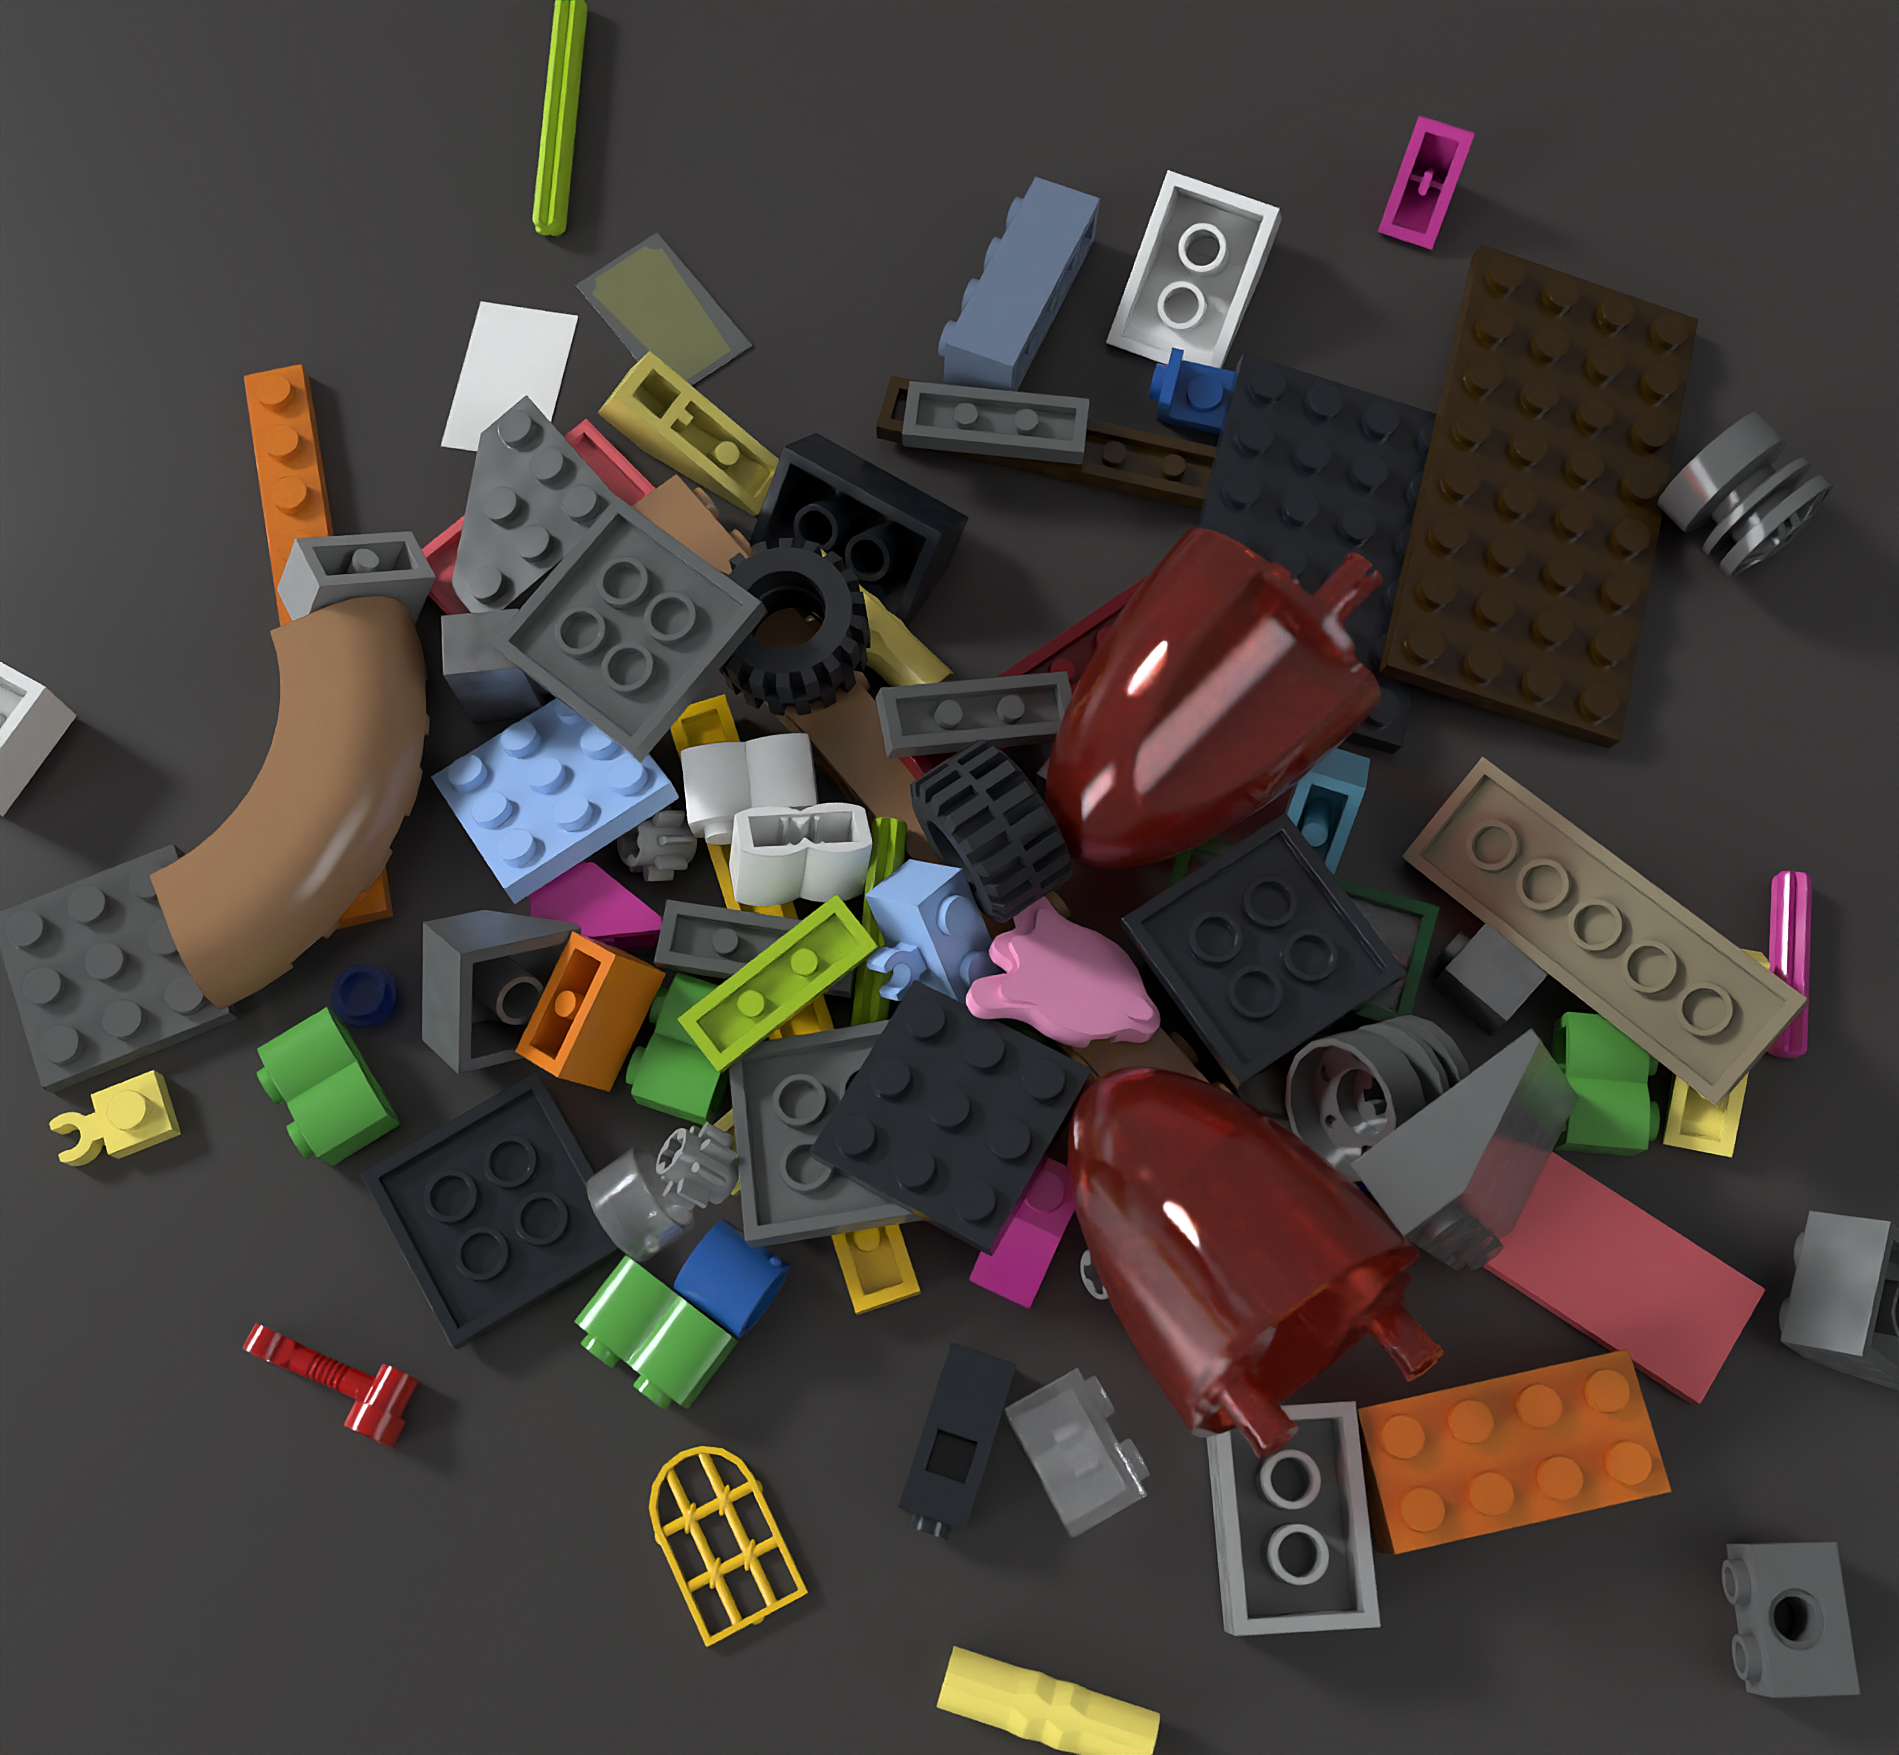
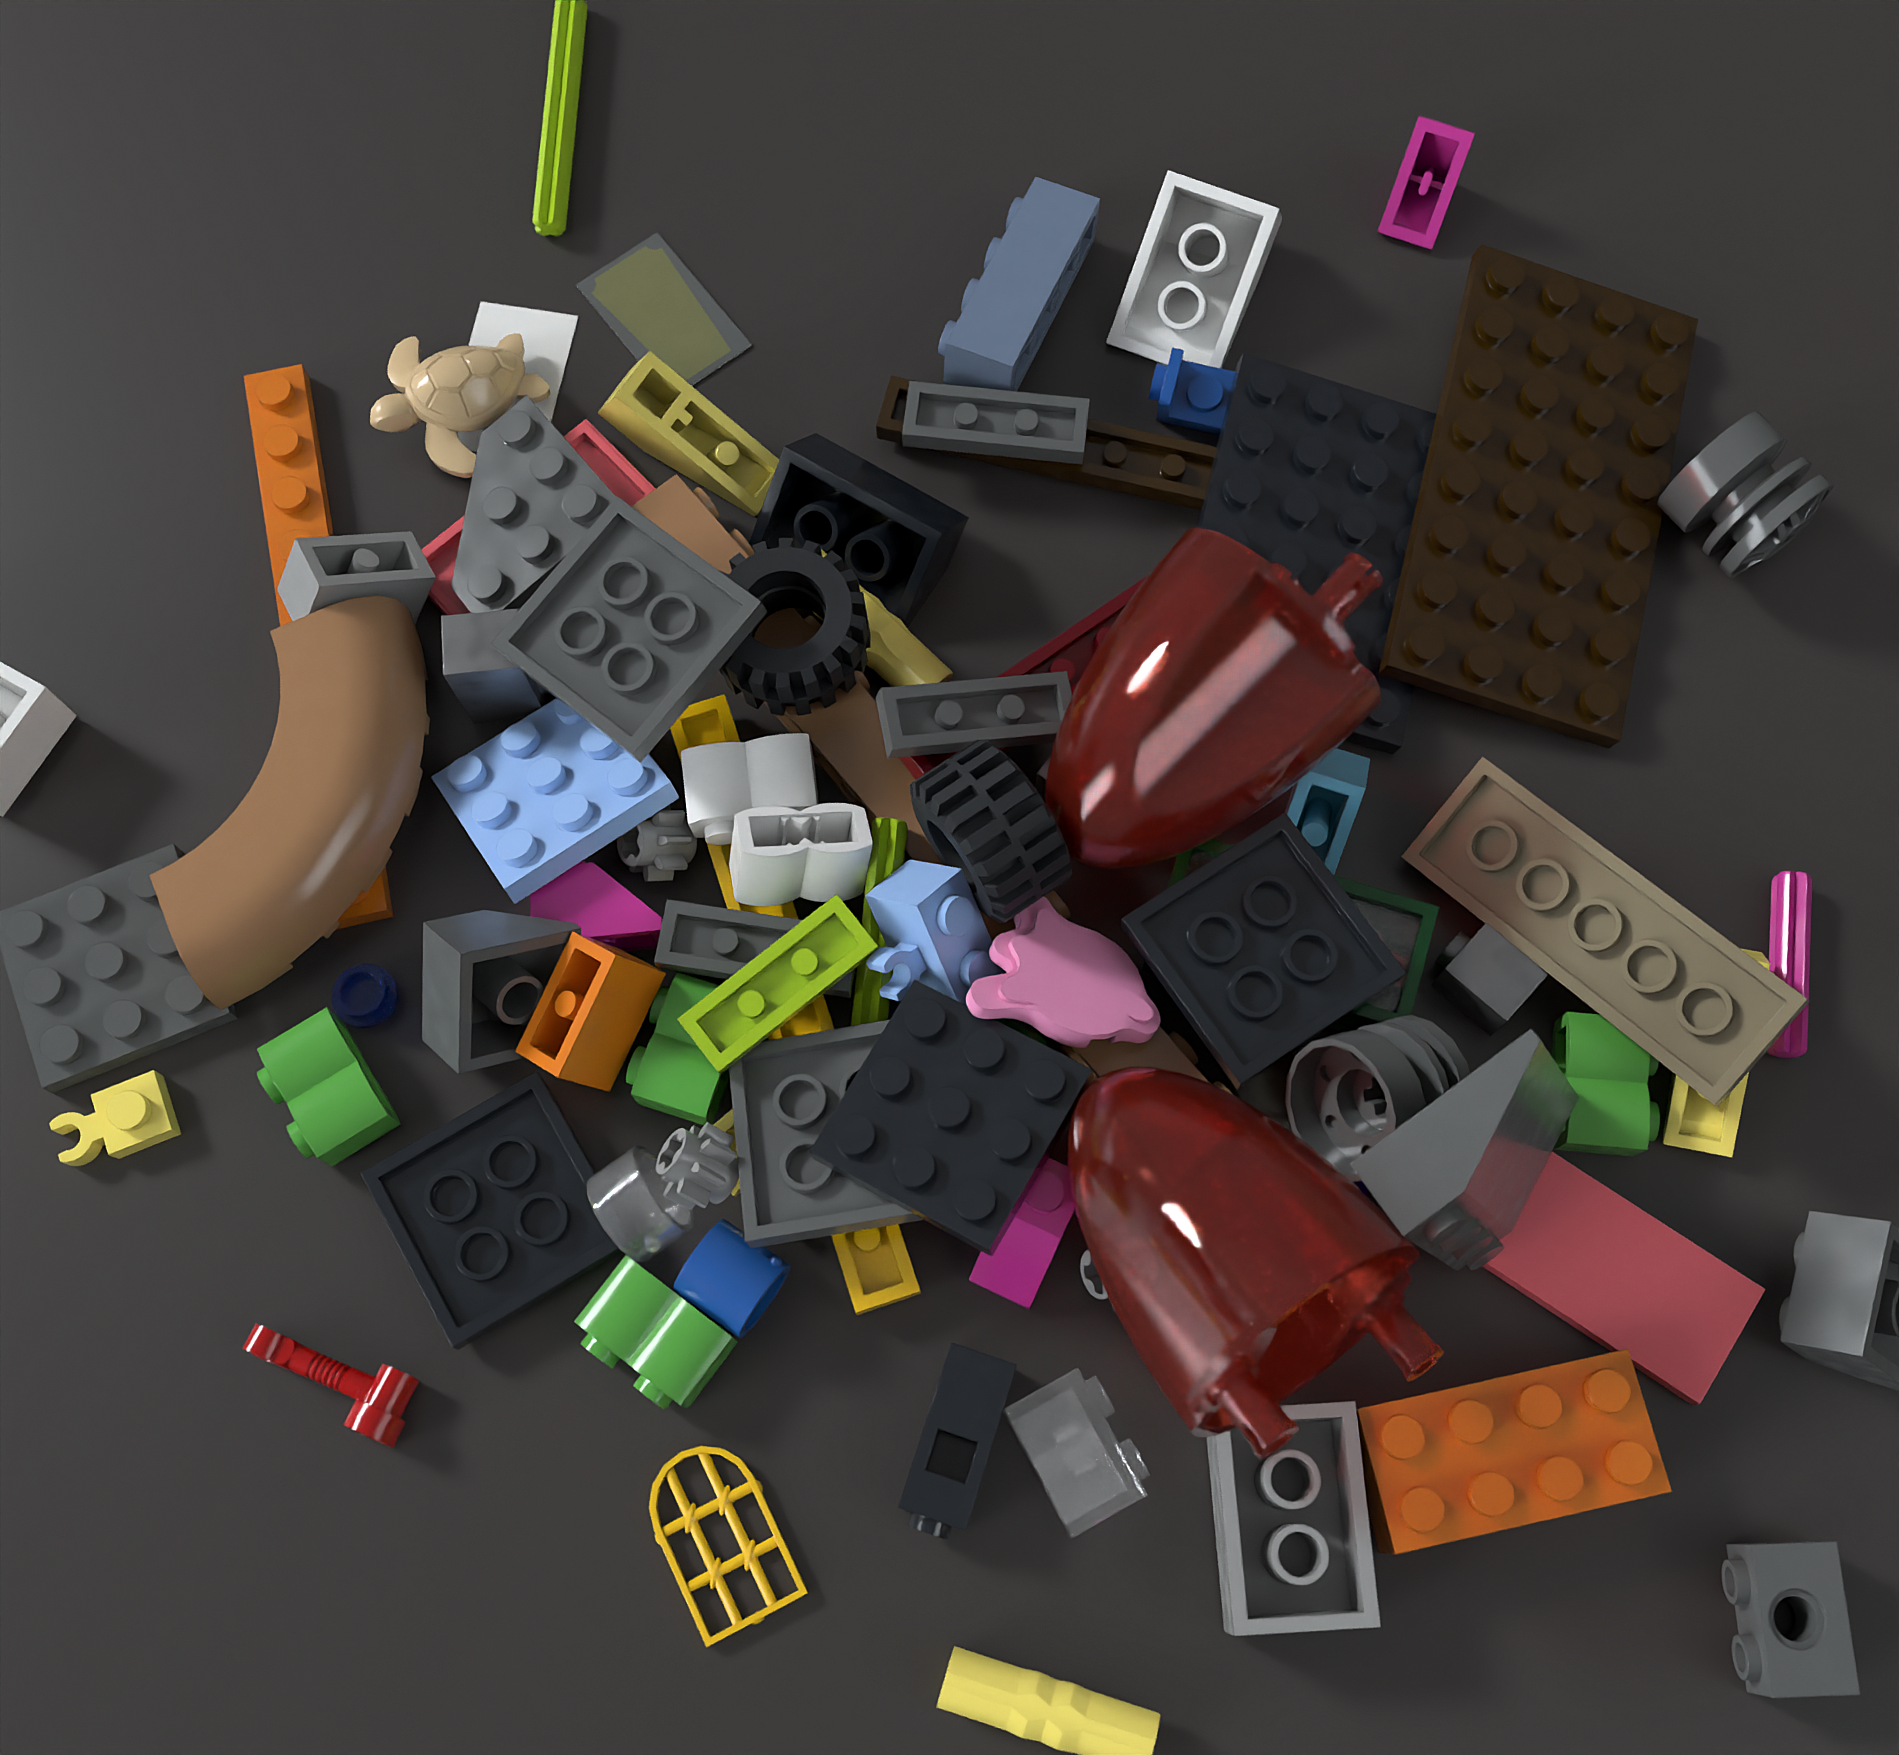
(454, 394): none -> tan animal

